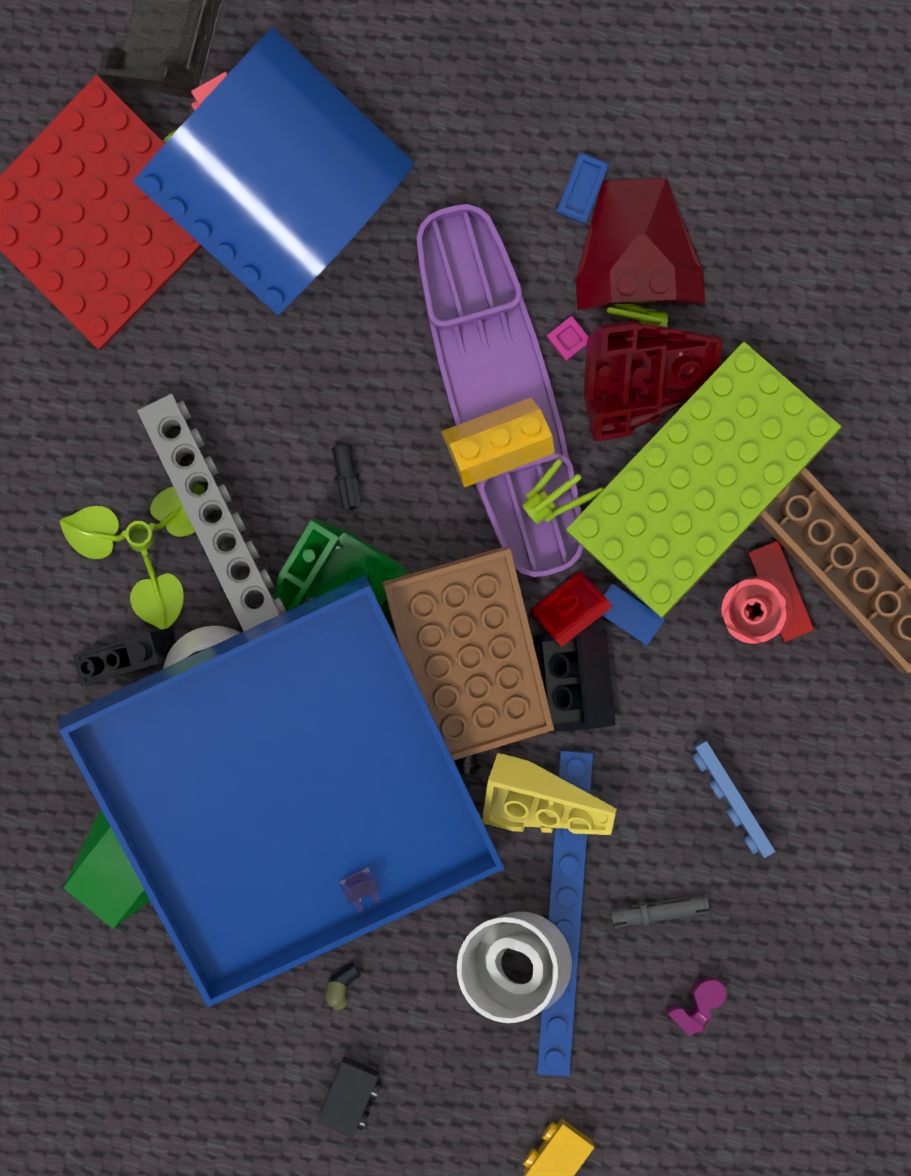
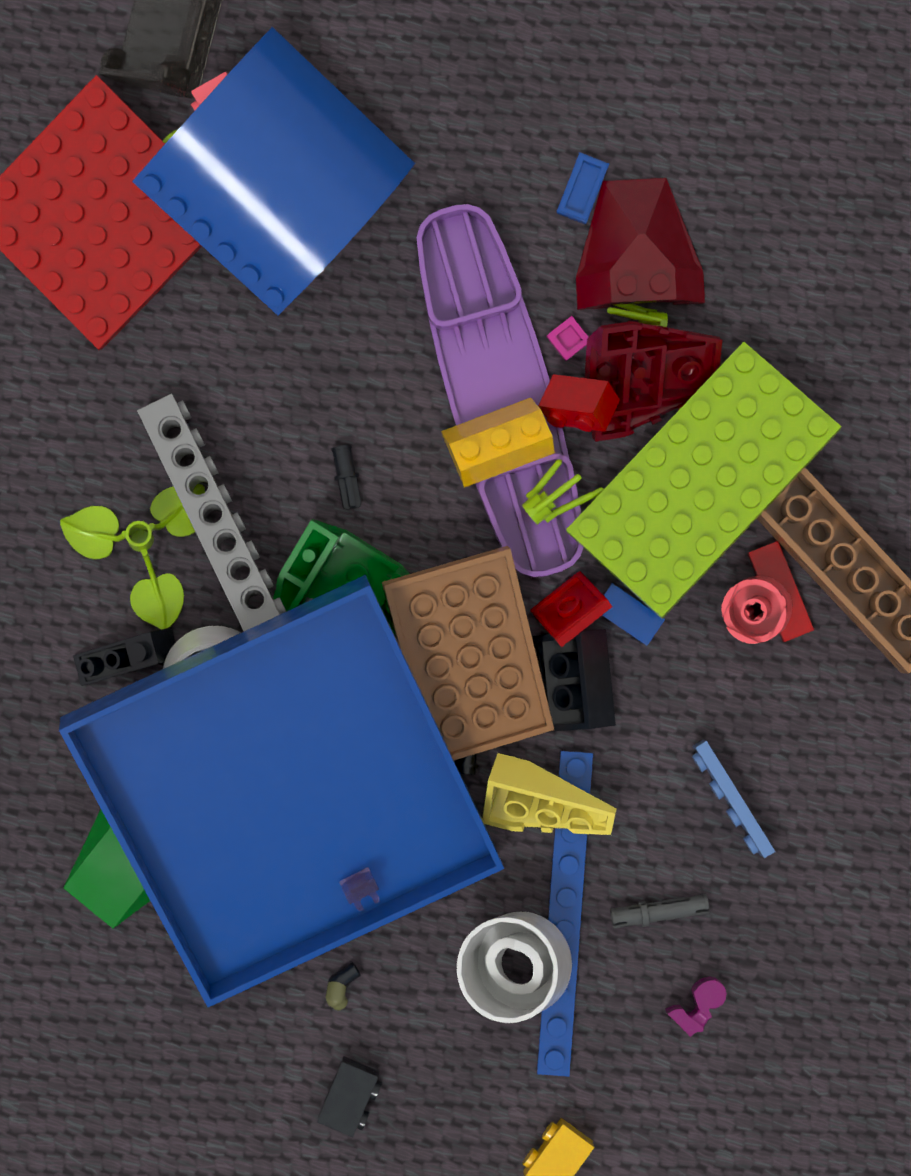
(579, 403): none -> red brick

